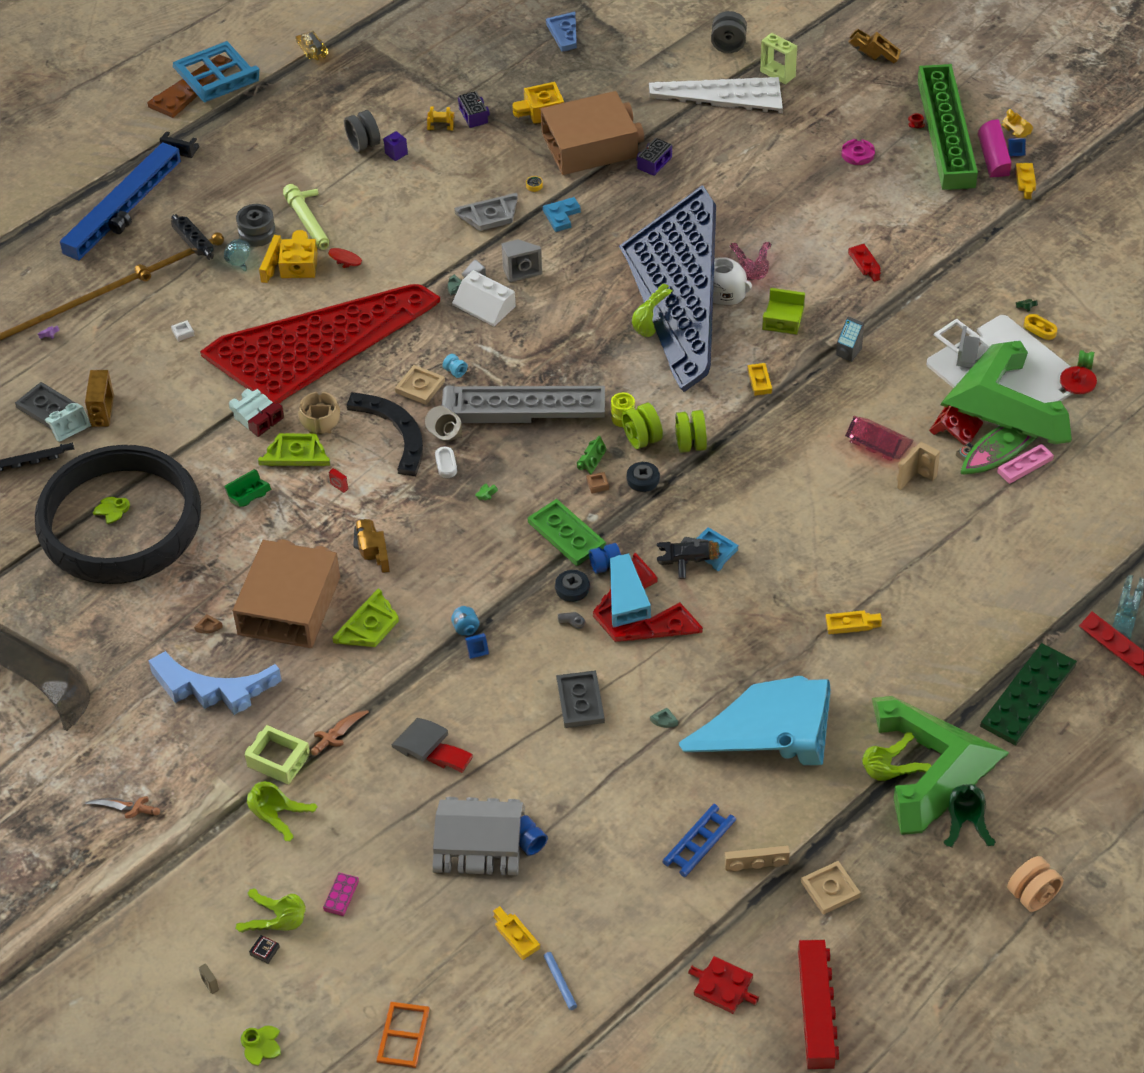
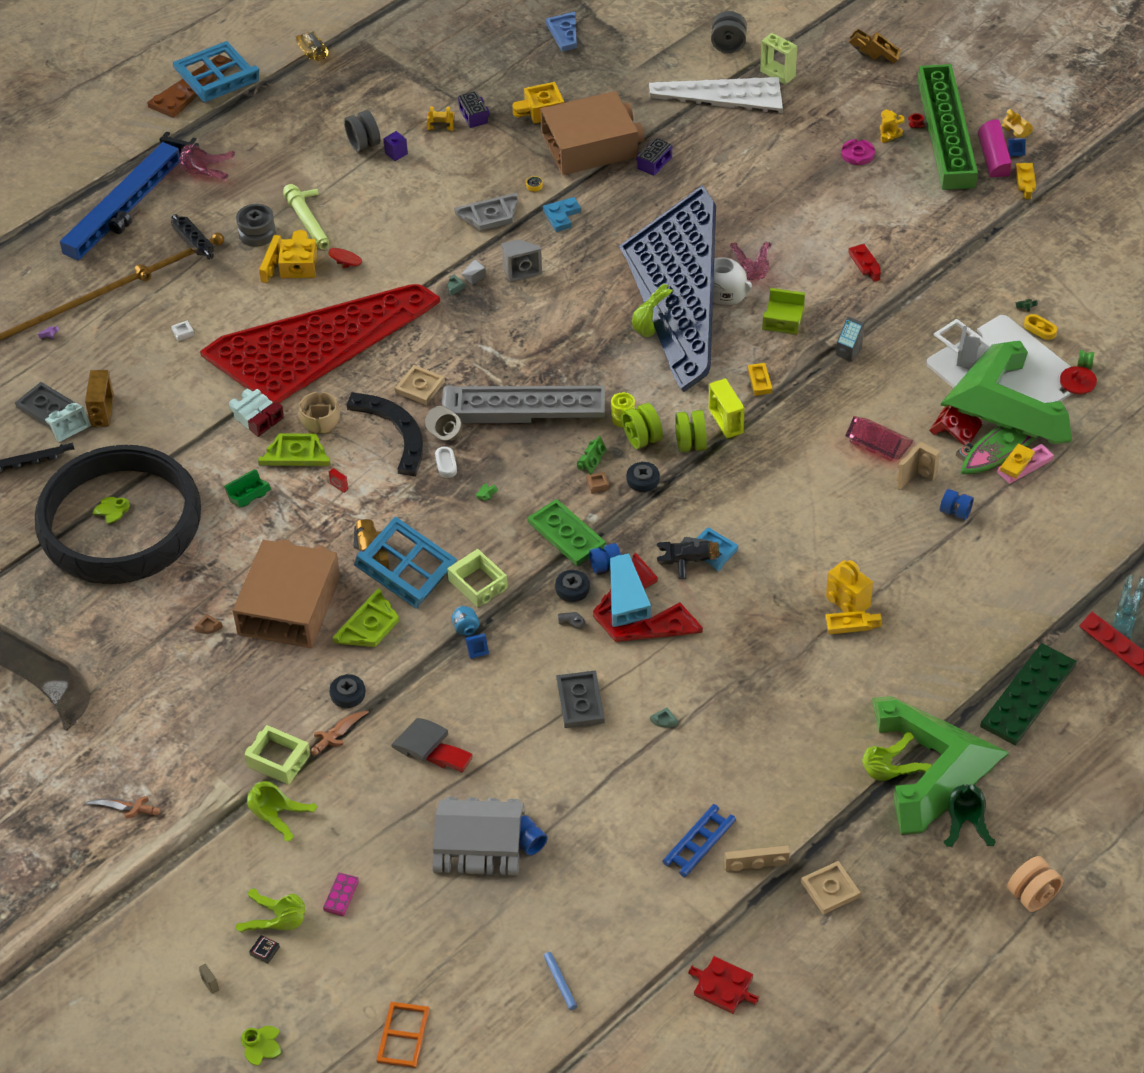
(195, 161): none -> clear pink hair
(208, 690): light blue arch -> none
(237, 253): clear light blue hair -> none
(347, 691): none -> black wheel
(390, 580): none -> dark azure window
(456, 366): medium azure wheel -> none
(468, 565): none -> yellowish green window
(484, 298): white slope -> none
(515, 933): yellow hinge -> none
(726, 408): none -> neon yellow window
(771, 716): medium azure panel -> none
(817, 1004): red brick -> none
(849, 587): none -> yellow brick
(889, 126): none -> yellow piece
(950, 501): none -> blue wheel
(1017, 461): none -> yellow plate

